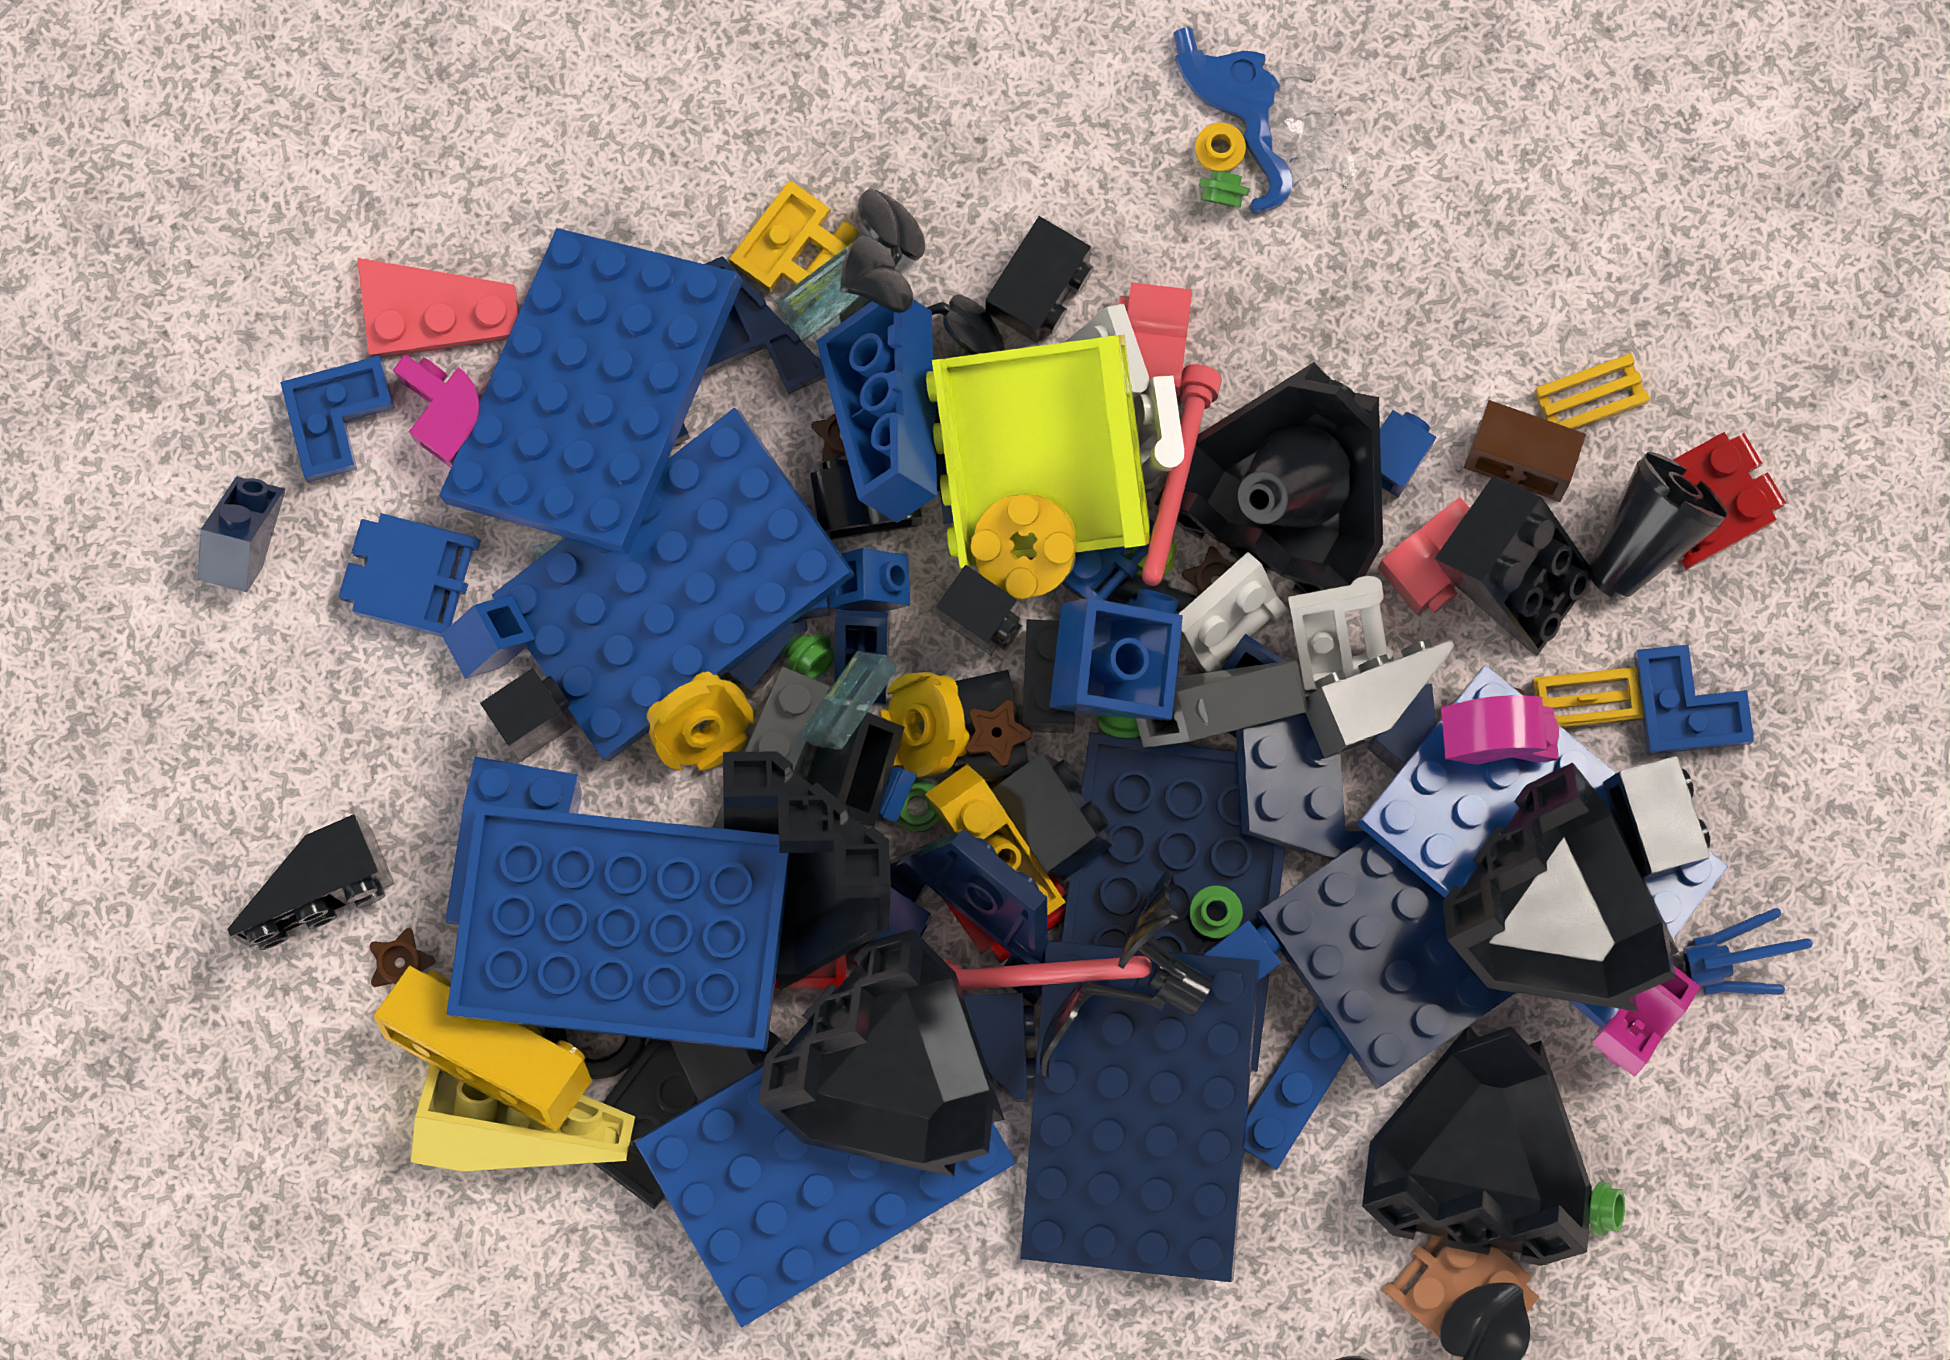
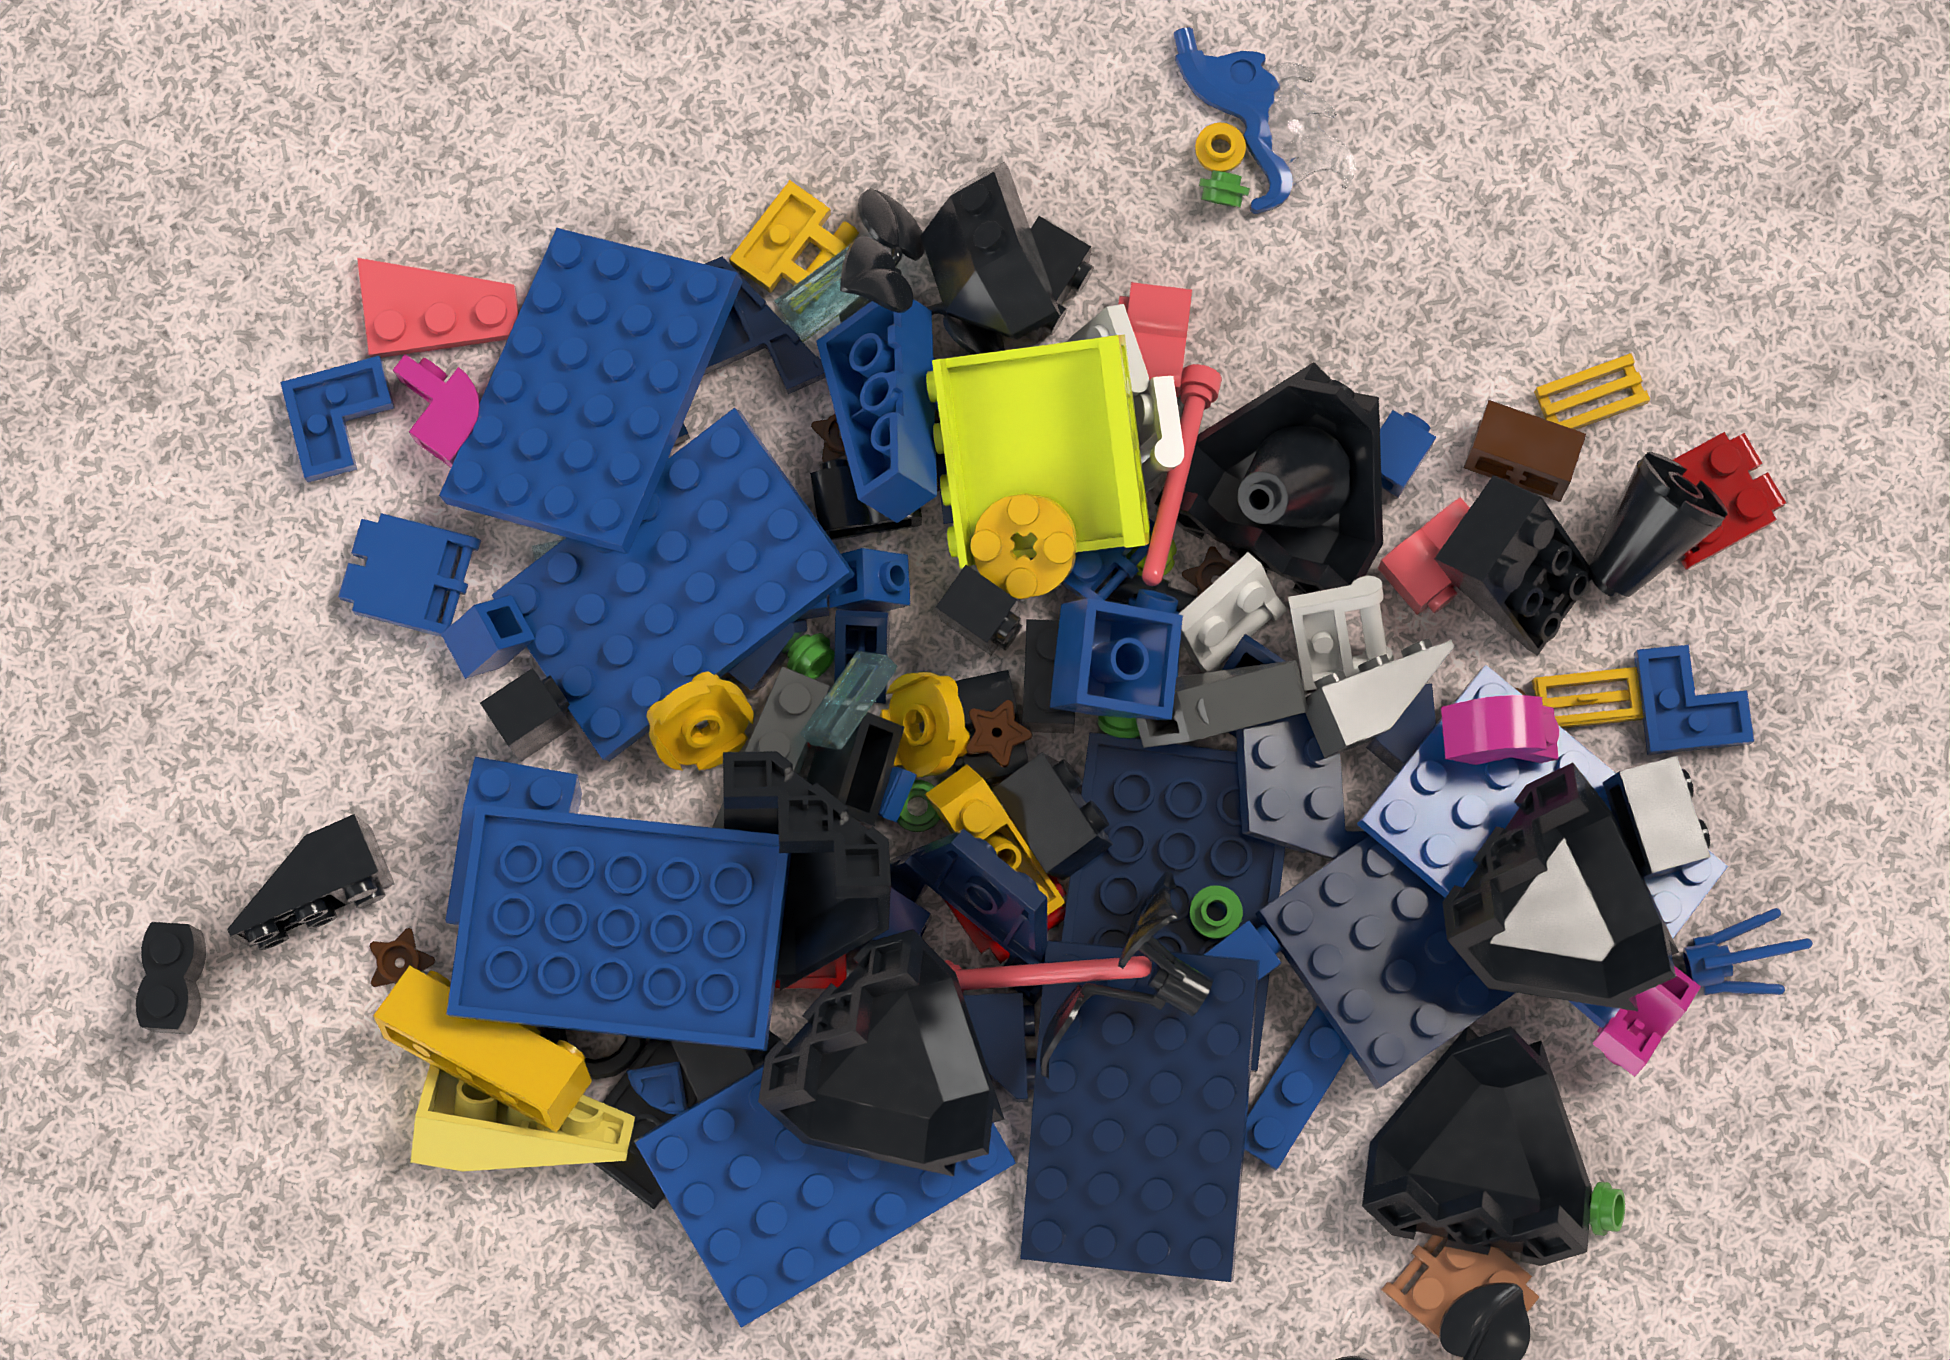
(173, 962): none -> black brick
(239, 534): slope -> none
(661, 1087): none -> blue tile
(988, 258): none -> black wedge

